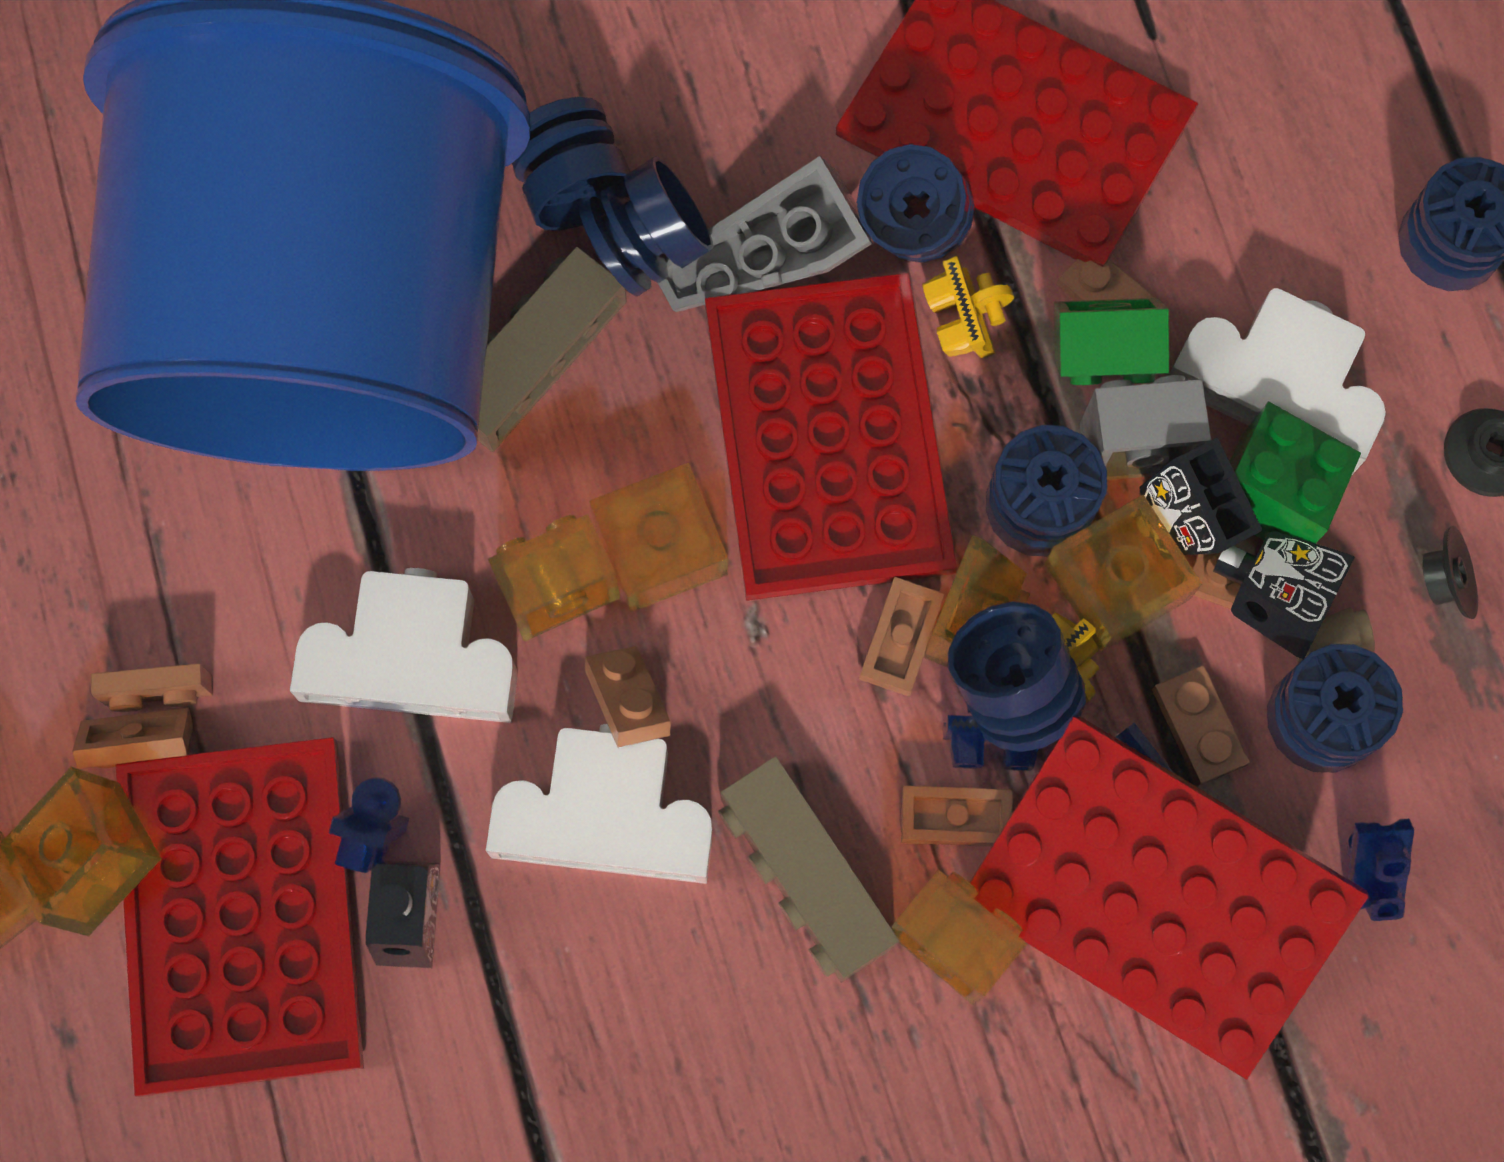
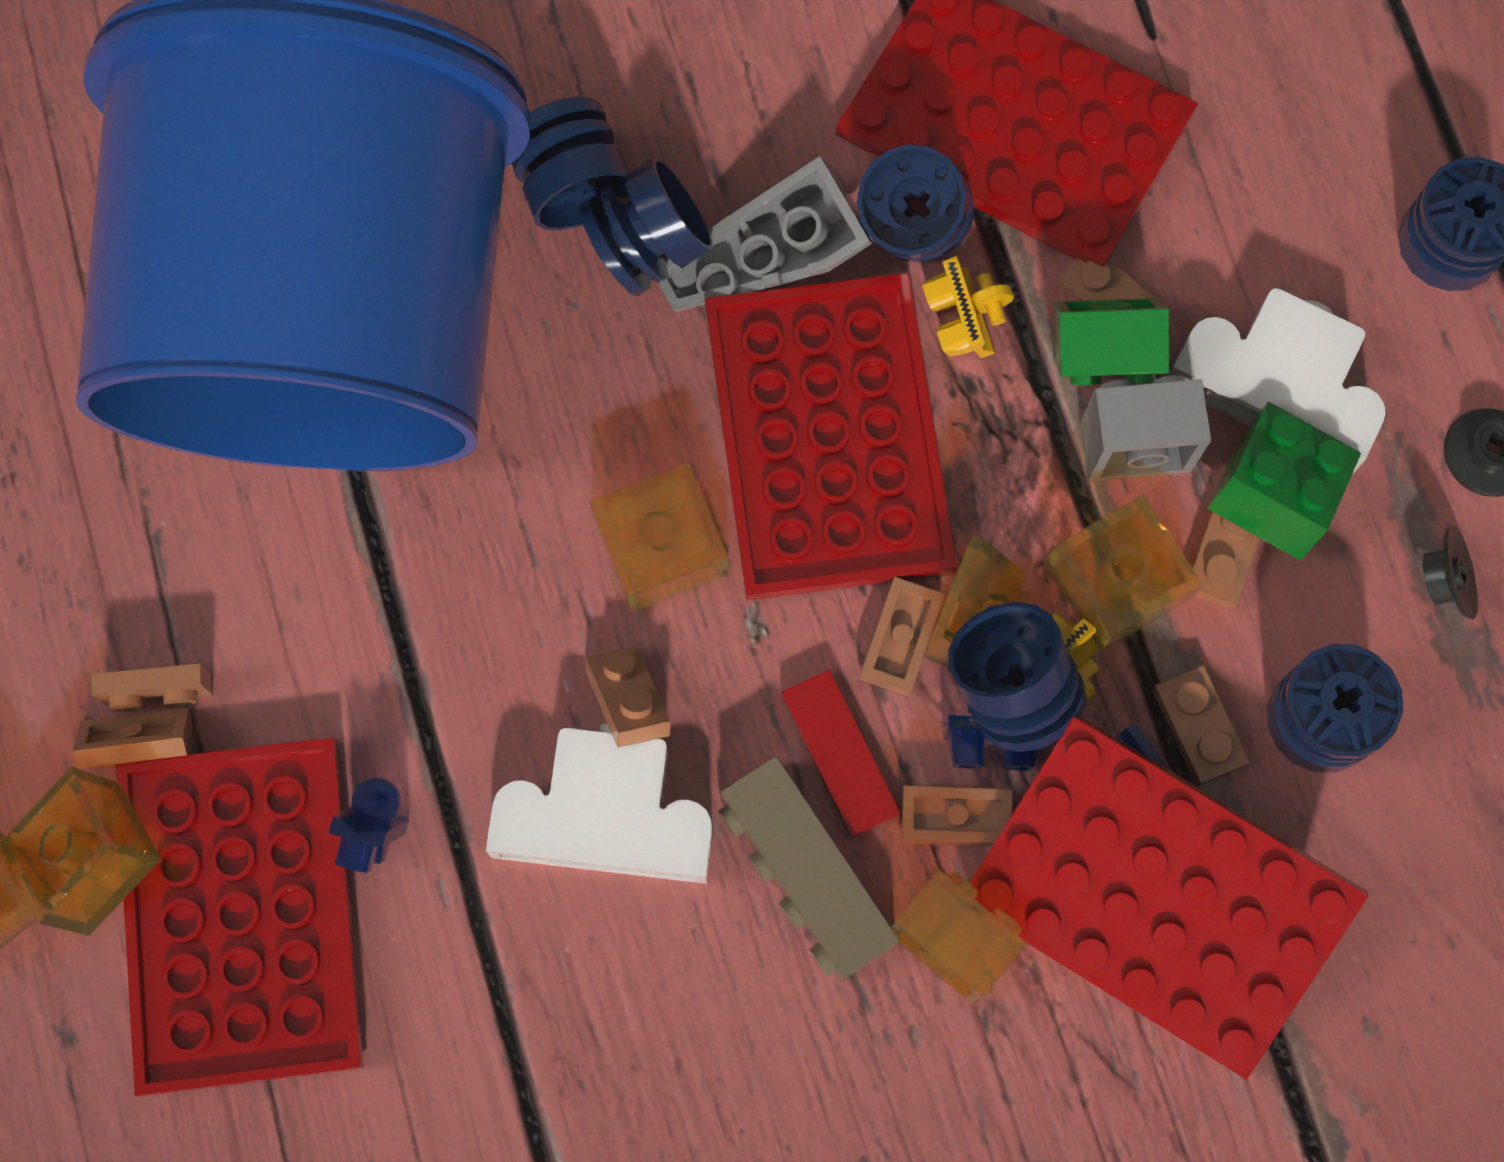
(402, 913): black torso -> none
(407, 653): white brick -> none
(544, 340): dark tan brick -> none
(554, 575): clear yellow brick -> none
(840, 754): none -> red tile
(1038, 517): dark blue wheel -> none
(1201, 501): black torso -> none
(1285, 587): black torso -> none
(1345, 628): tan cone -> none
(1381, 866): clear blue hips -> none

